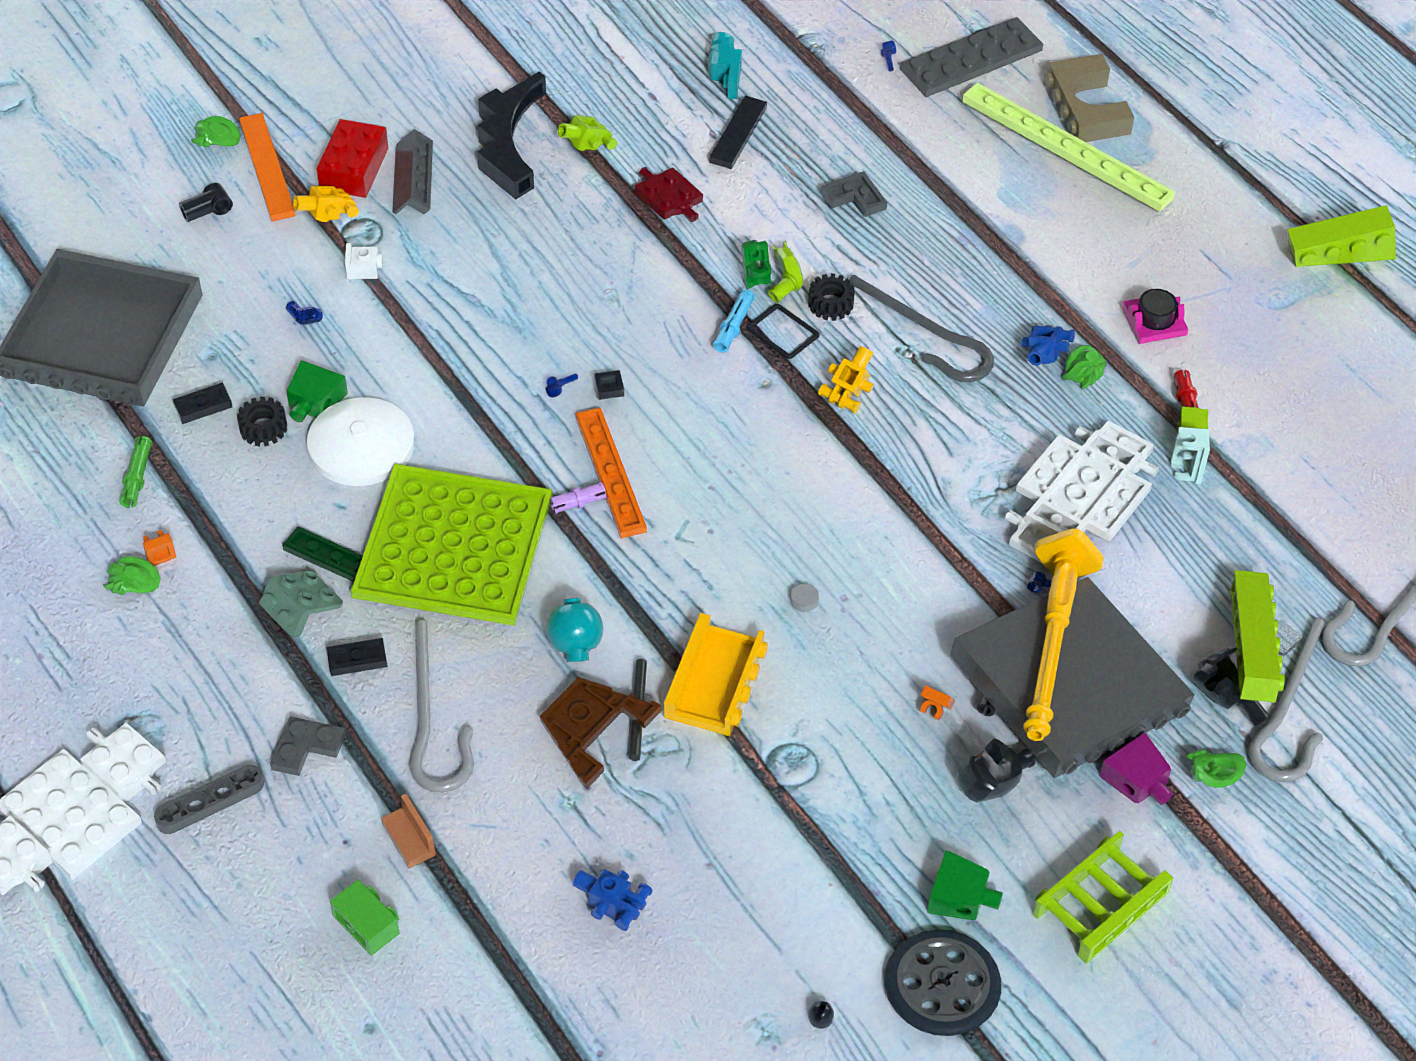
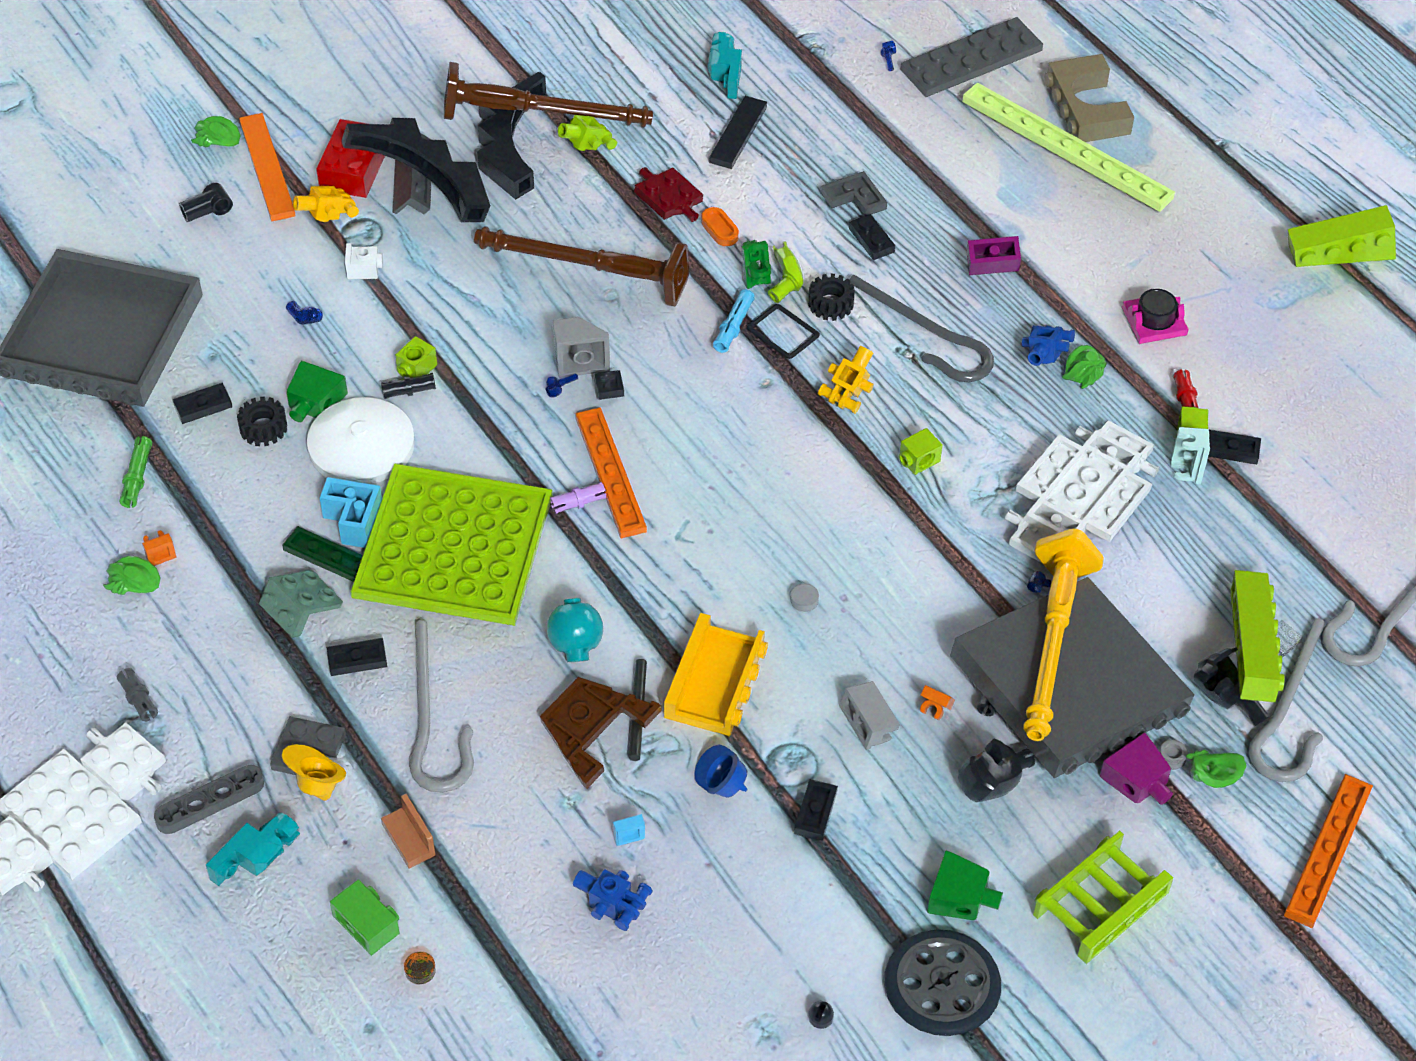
(137, 694): none -> dark grey pin
(253, 848): none -> teal plate
(314, 771): none -> yellow piece
(353, 506): none -> medium azure brick
(408, 385): none -> black pin
(416, 358): none -> lime brick
(419, 967): none -> clear orange tile
(431, 158): none -> black arch
(509, 98): none -> reddish brown piece
(580, 347): none -> light grey slope
(629, 830): none -> medium azure tile
(671, 273): none -> reddish brown piece
(720, 226): none -> orange tile
(720, 772): none -> blue piece
(816, 810): none -> black plate
(868, 714): none -> light grey hinge
(872, 237): none -> black plate
(920, 451): none -> lime brick
(993, 255): none -> magenta brick
(1174, 753): none -> light grey tile
(1234, 447): none -> black plate
(1328, 851): none -> orange tile

